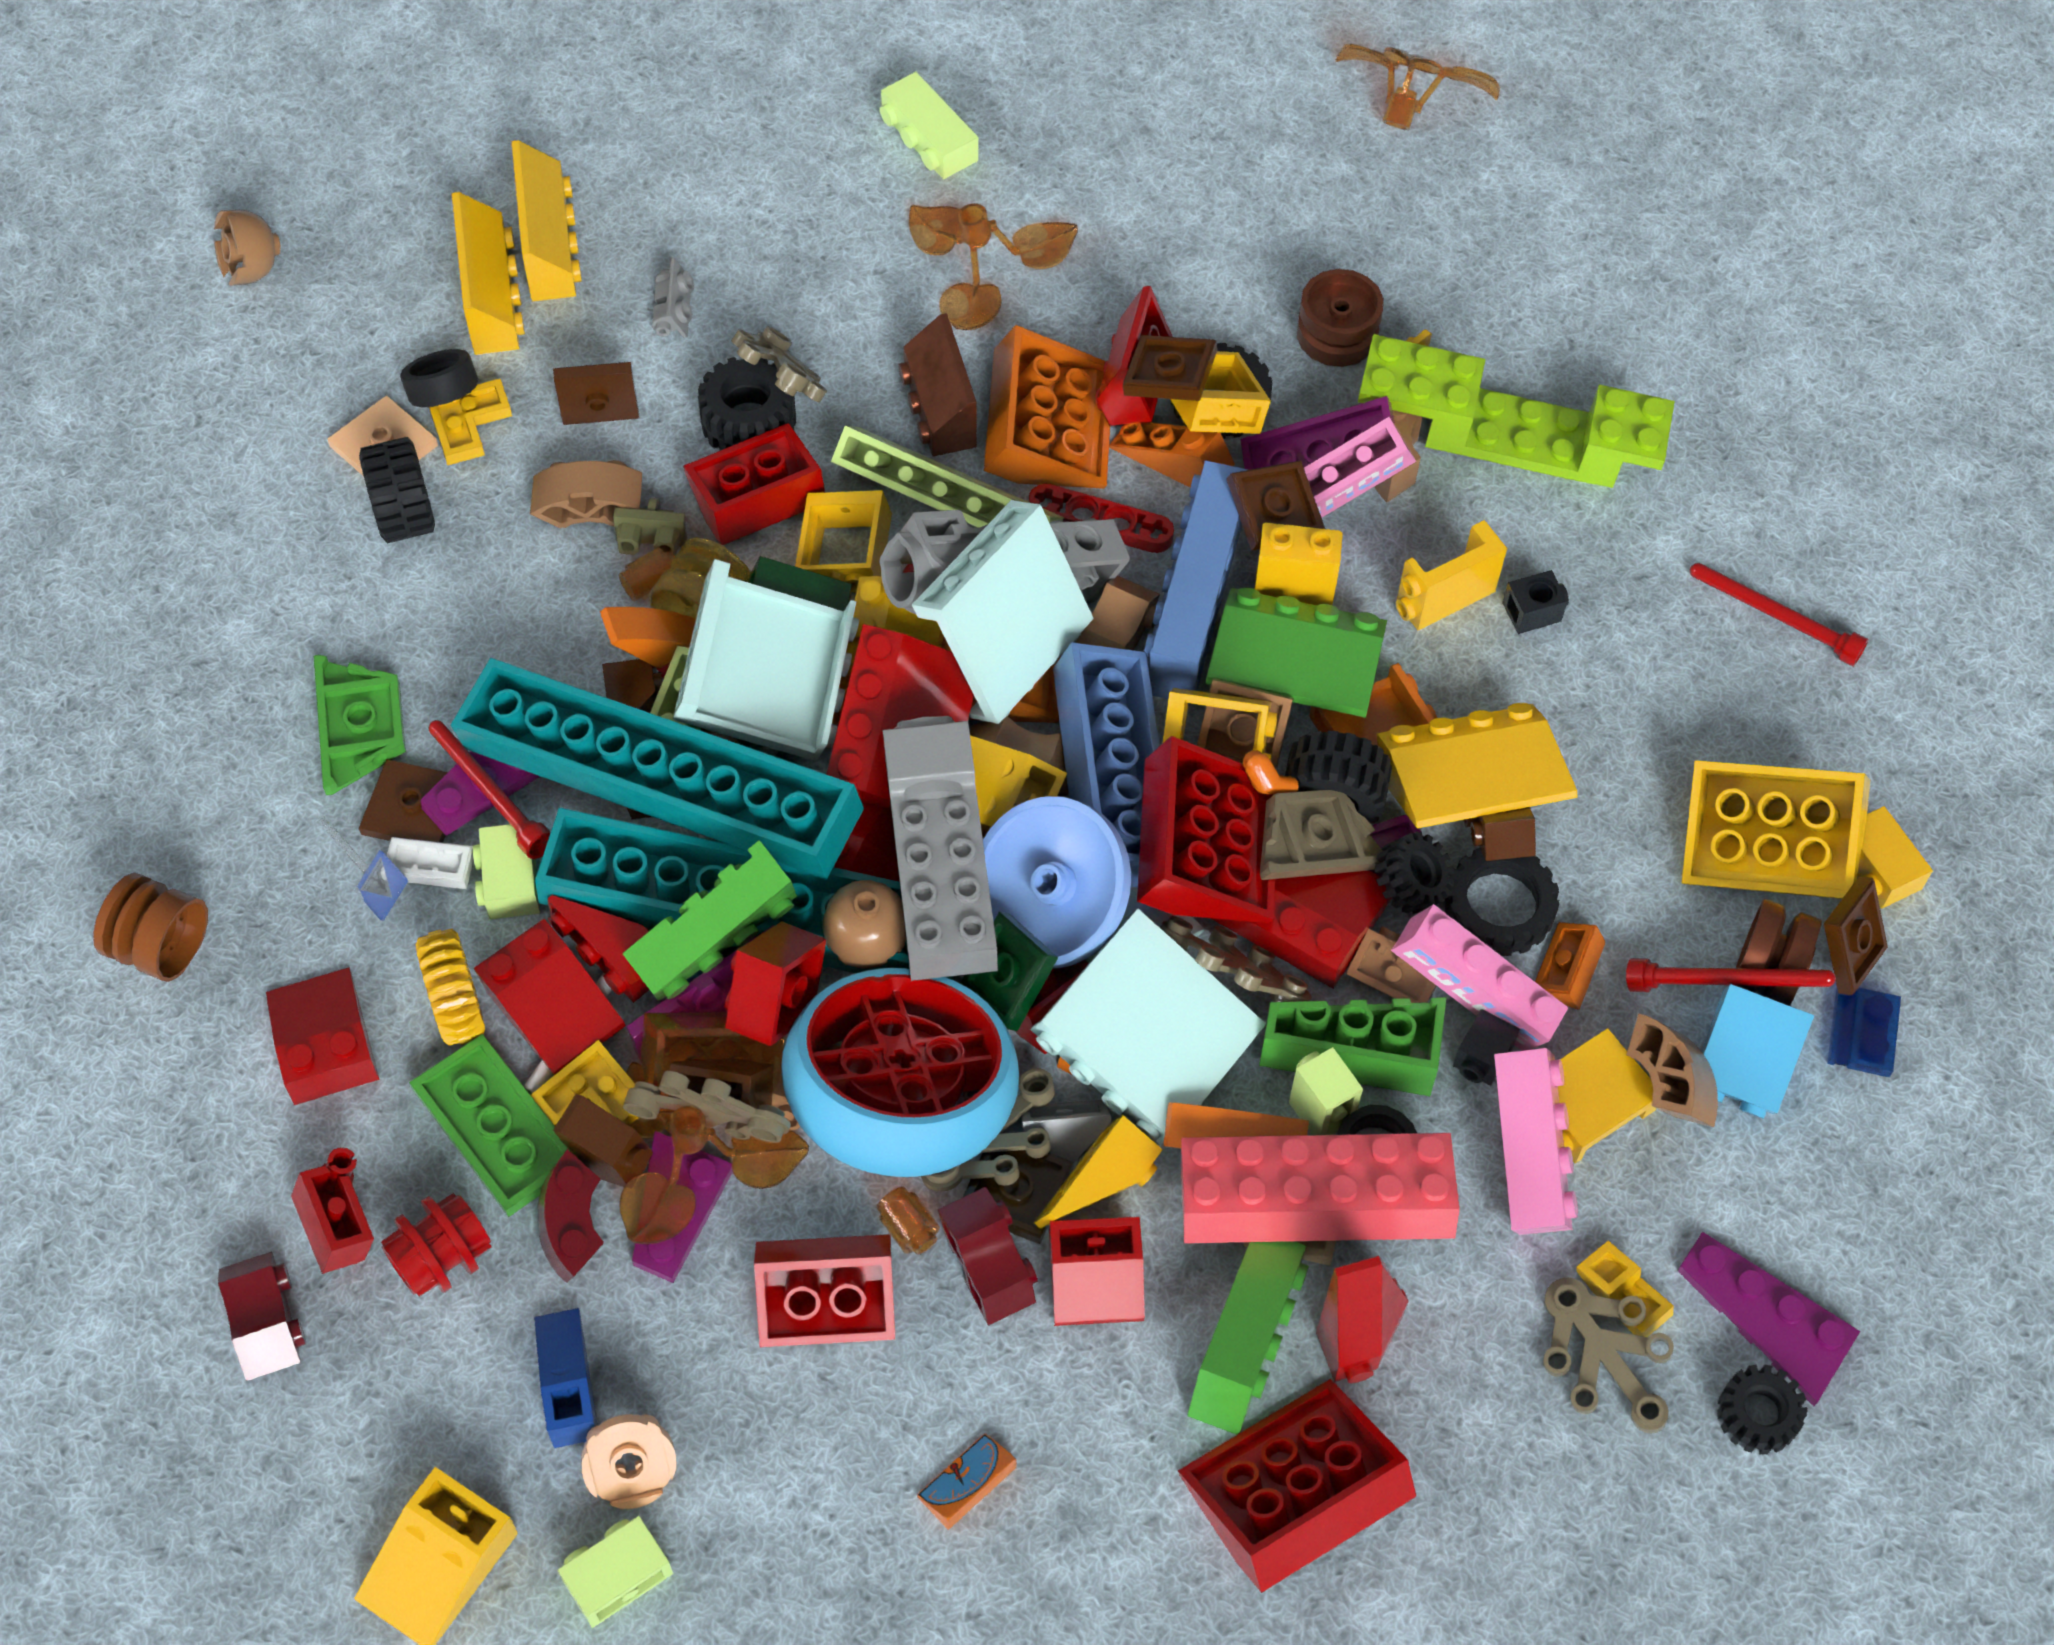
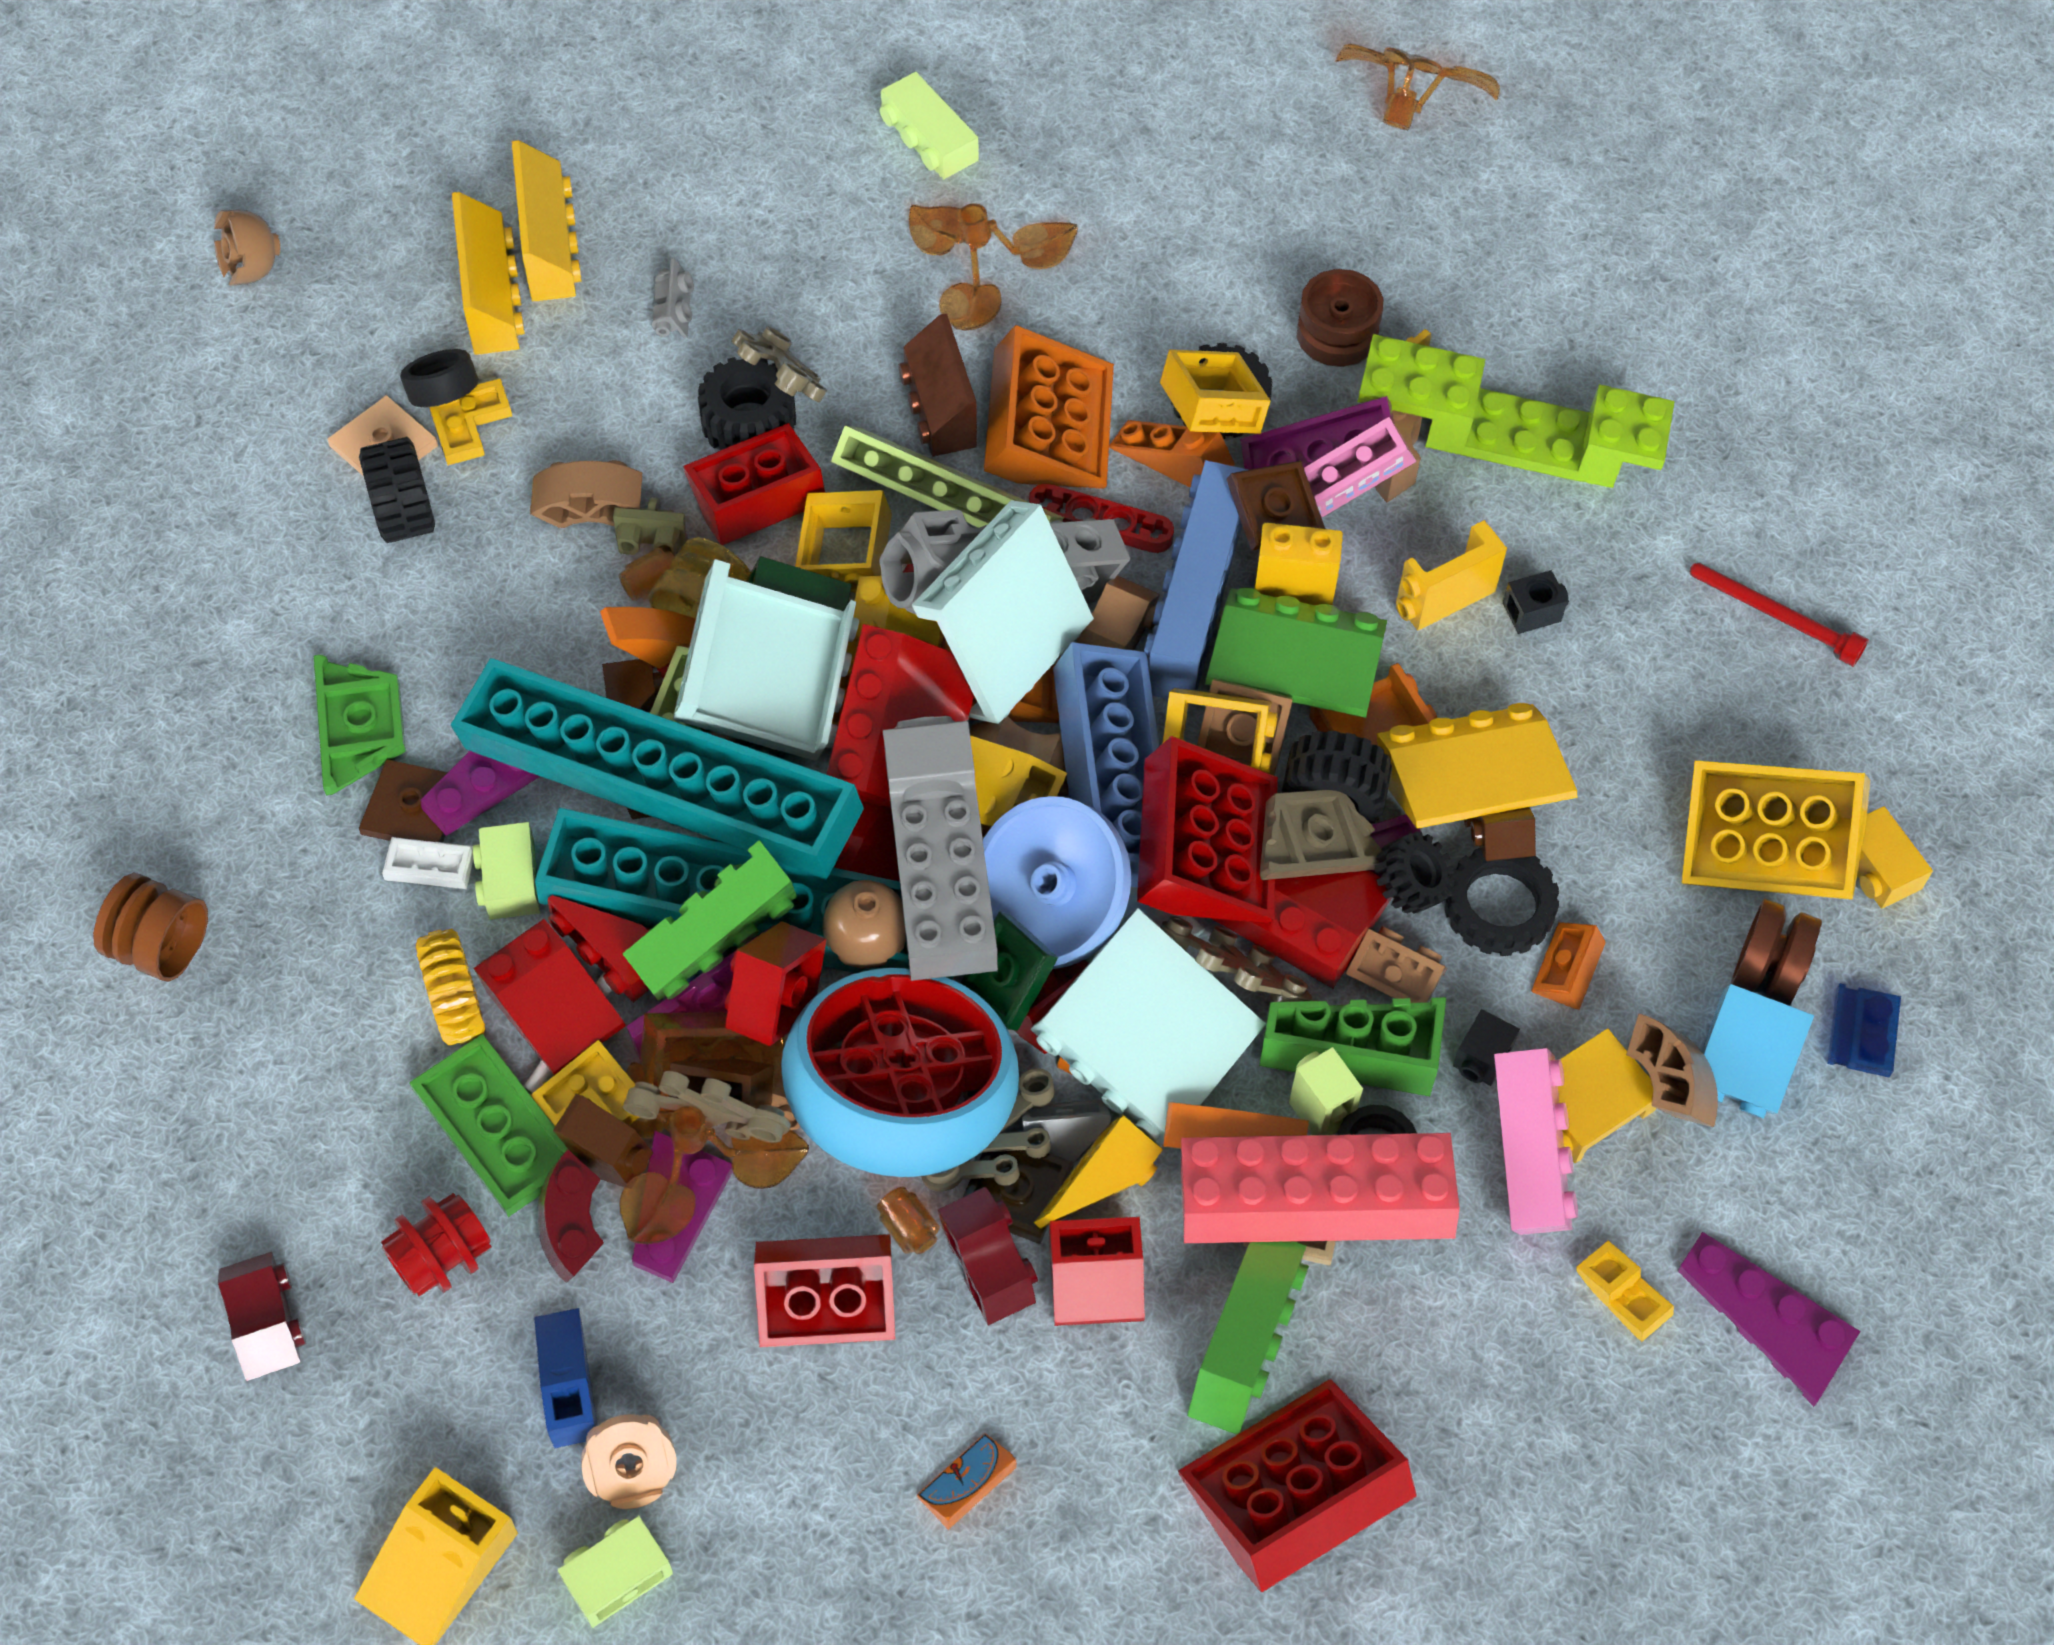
(320, 1036): red slope -> none
(333, 1212): red hinge -> none
(381, 880): clear piece -> none
(530, 835): red piece -> none
(596, 393): reddish brown plate -> none
(1139, 319): red slope -> none
(1170, 367): reddish brown plate -> none
(1264, 775): orange arm -> none
(1359, 1318): red wedge -> none
(1478, 976): bright pink brick -> none
(1603, 1347): dark tan plant -> none
(1644, 975): red piece -> none
(1779, 1391): black tyre -> none
(1855, 935): reddish brown plate -> none

